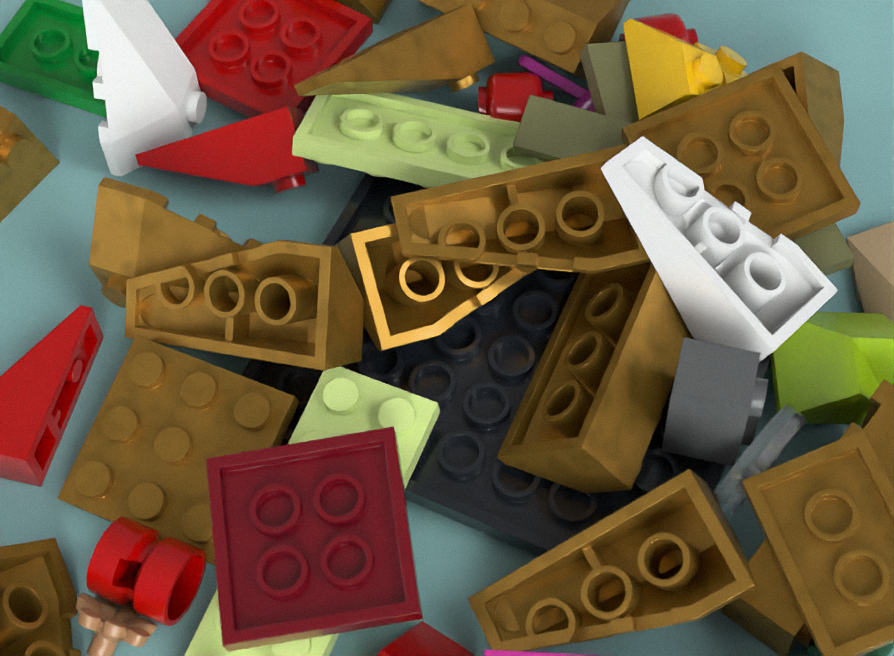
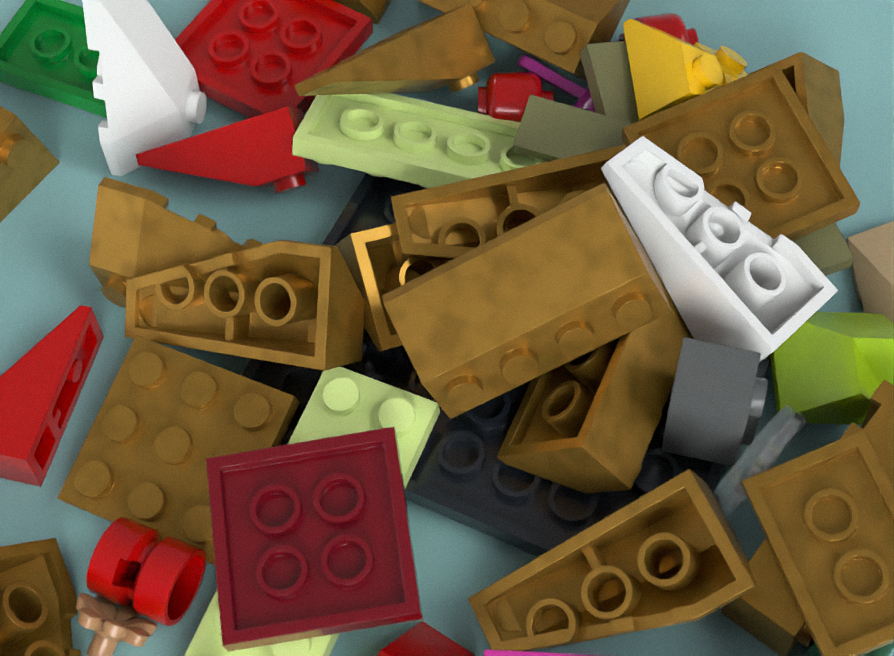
(526, 302): none -> pearl gold slope

